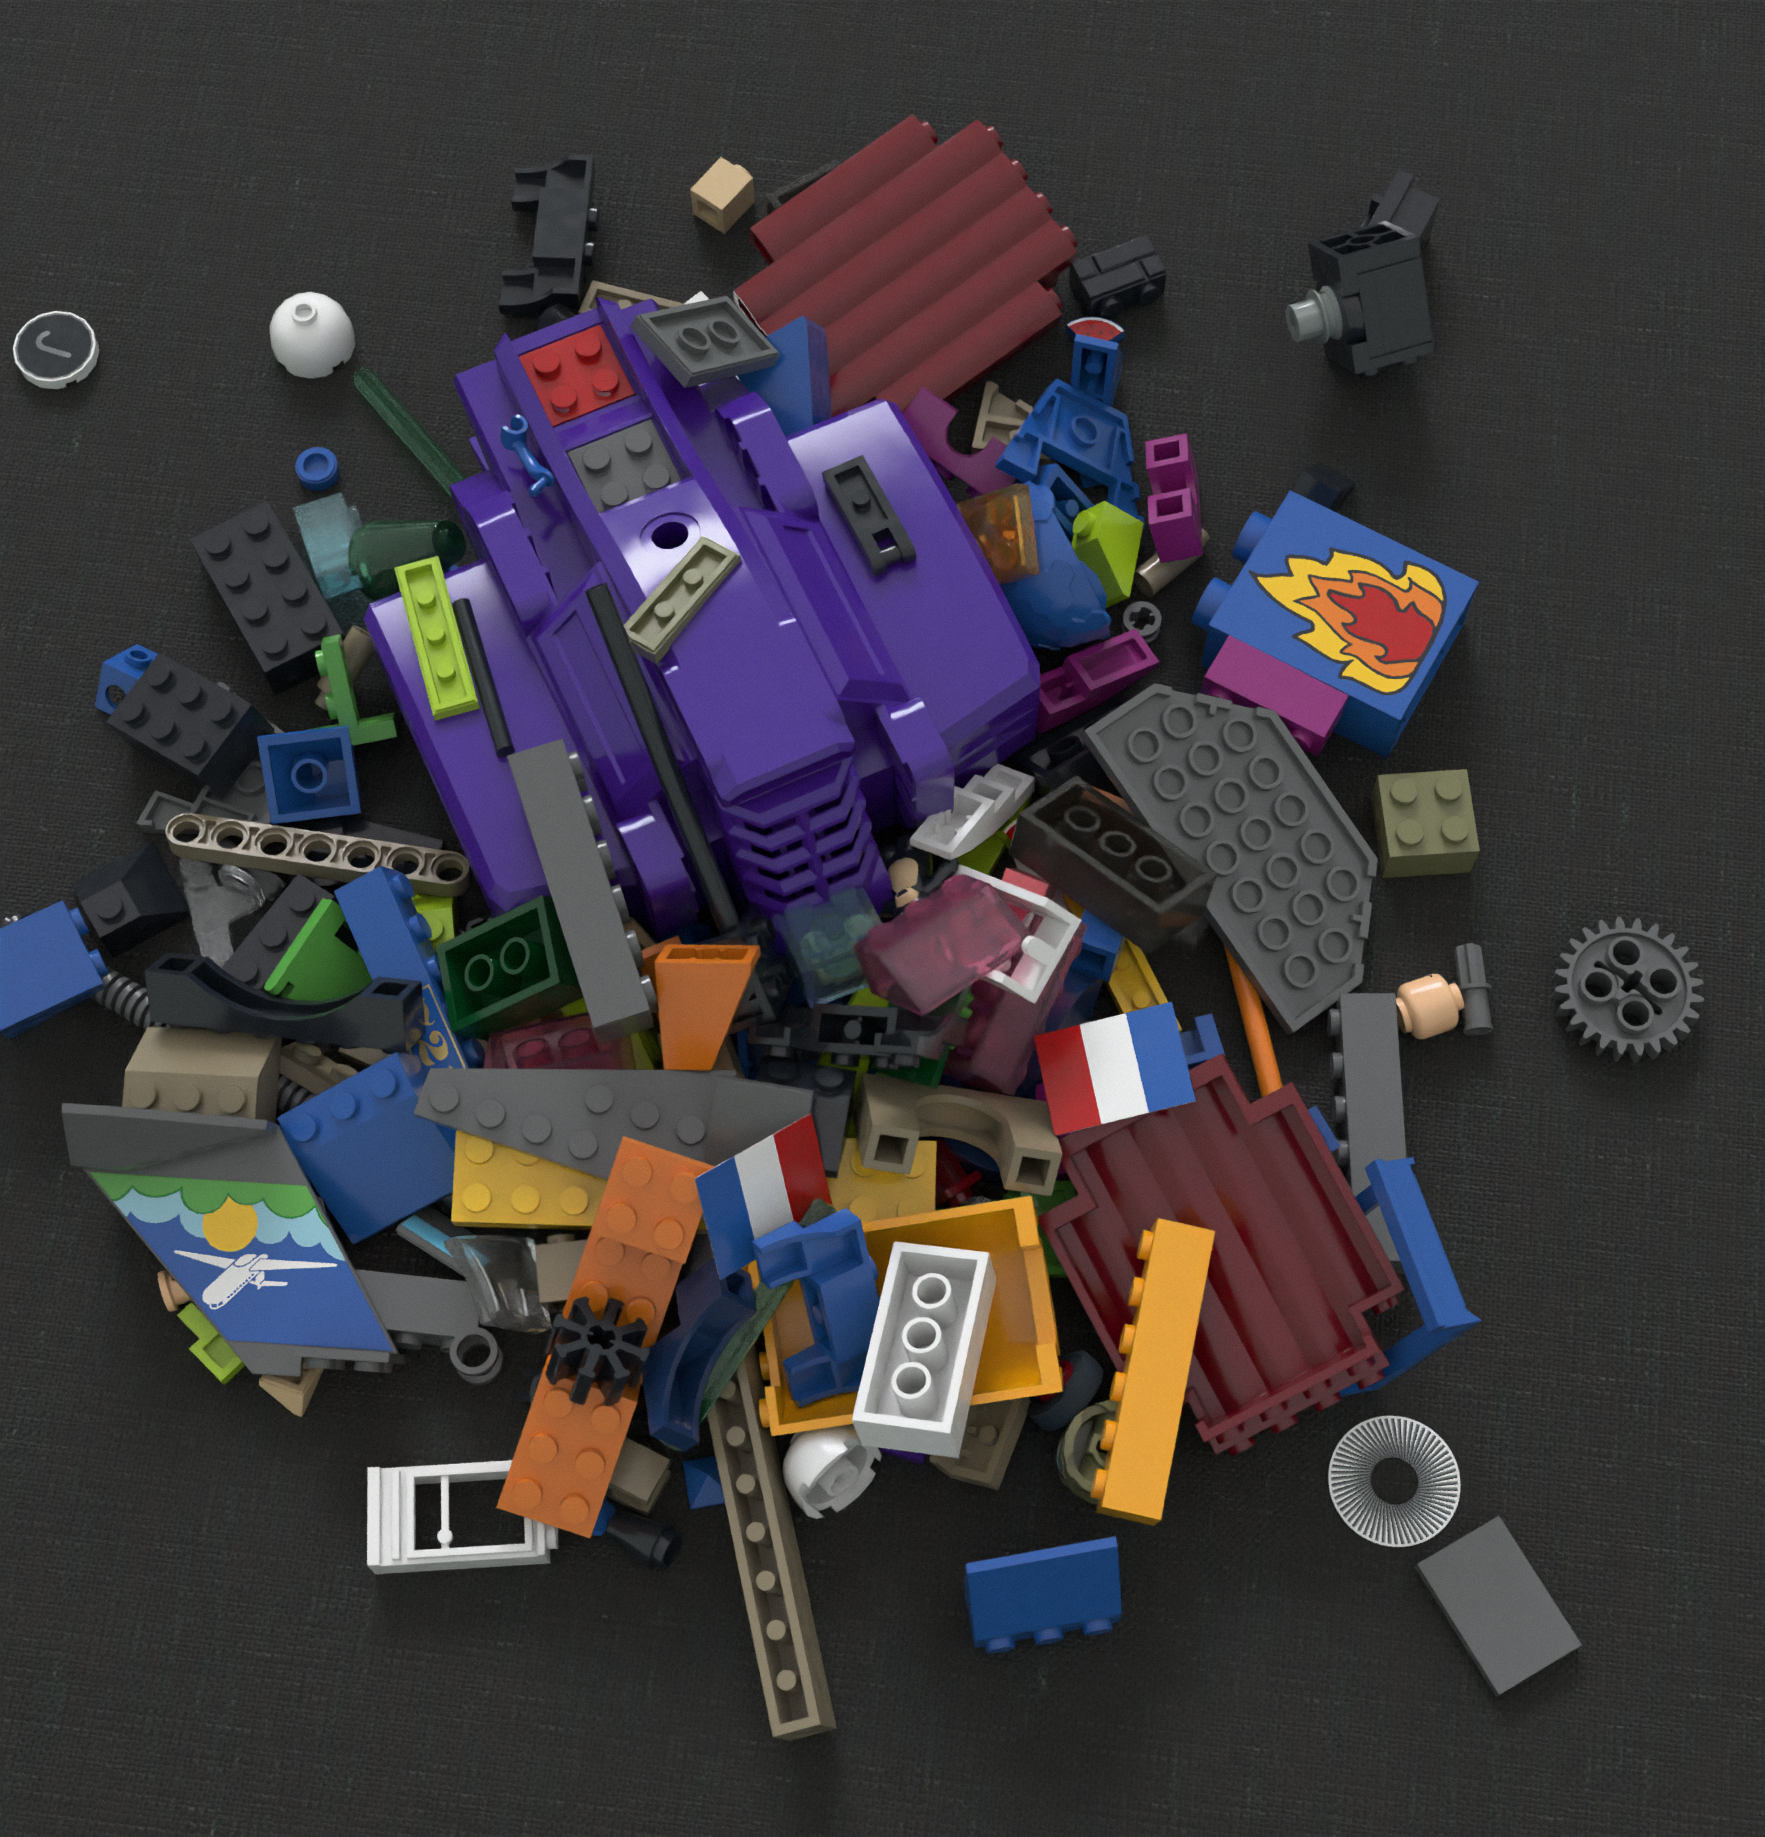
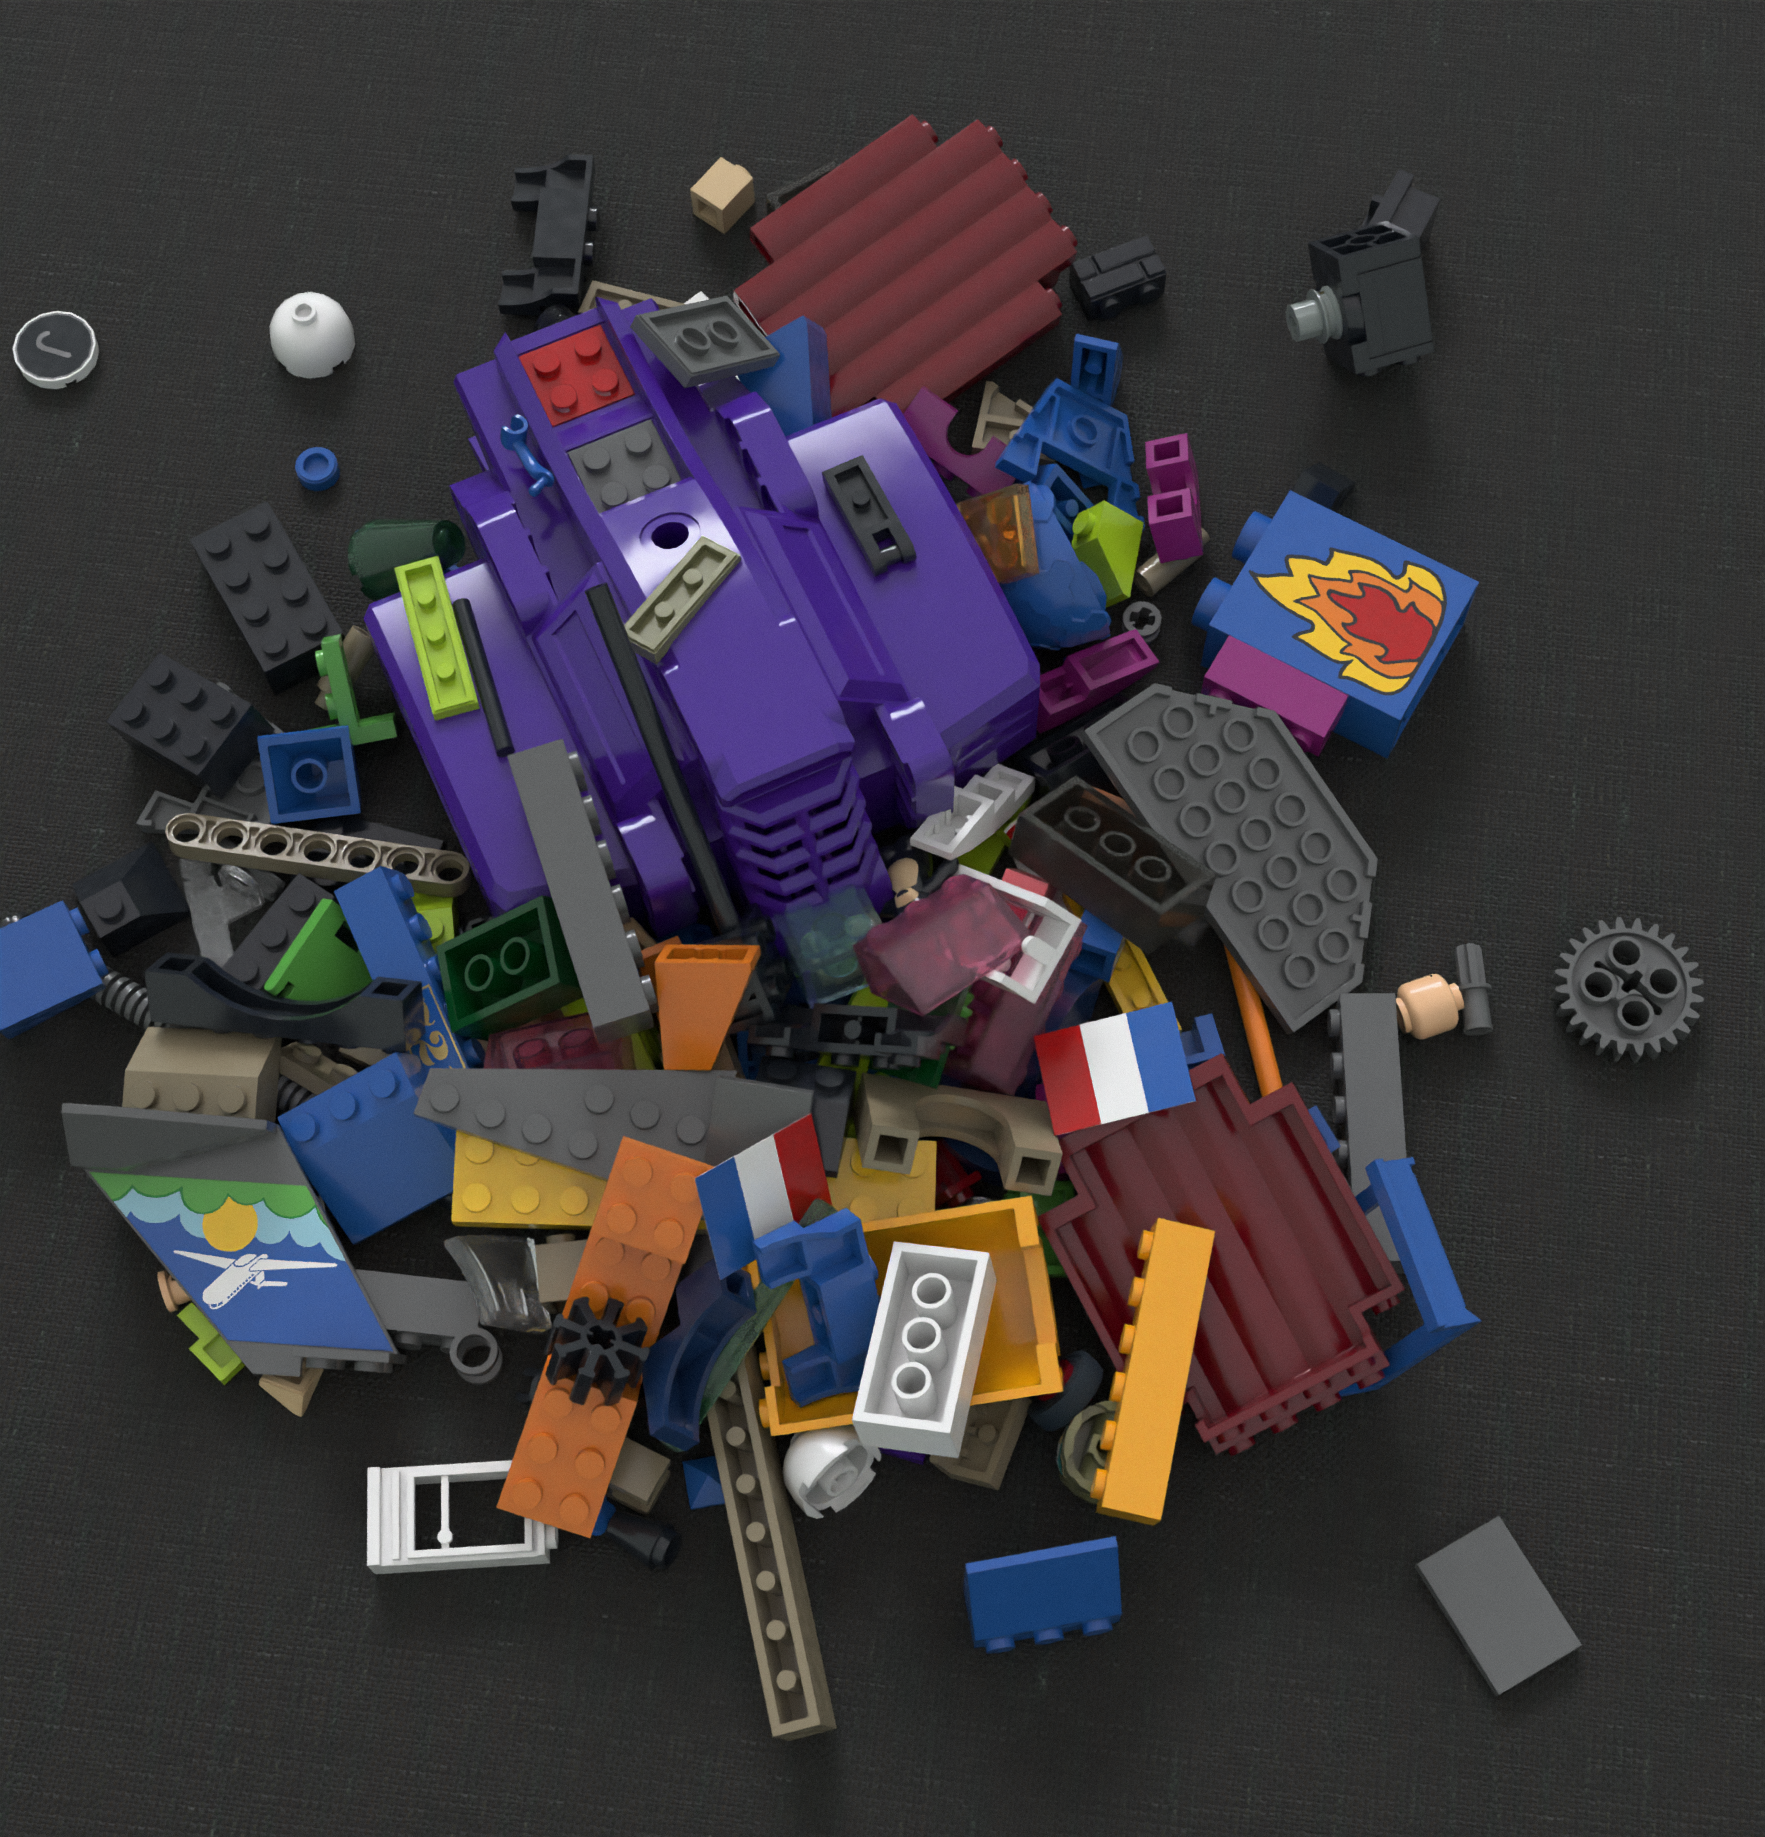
(122, 671): blue bracket -> none
(327, 534): clear light blue brick -> none
(407, 428): clear green axle -> none
(429, 1230): dark grey slope -> none
(1096, 328): red tile -> none
(1369, 1515): sticker -> none
(1424, 823): olive brick -> none

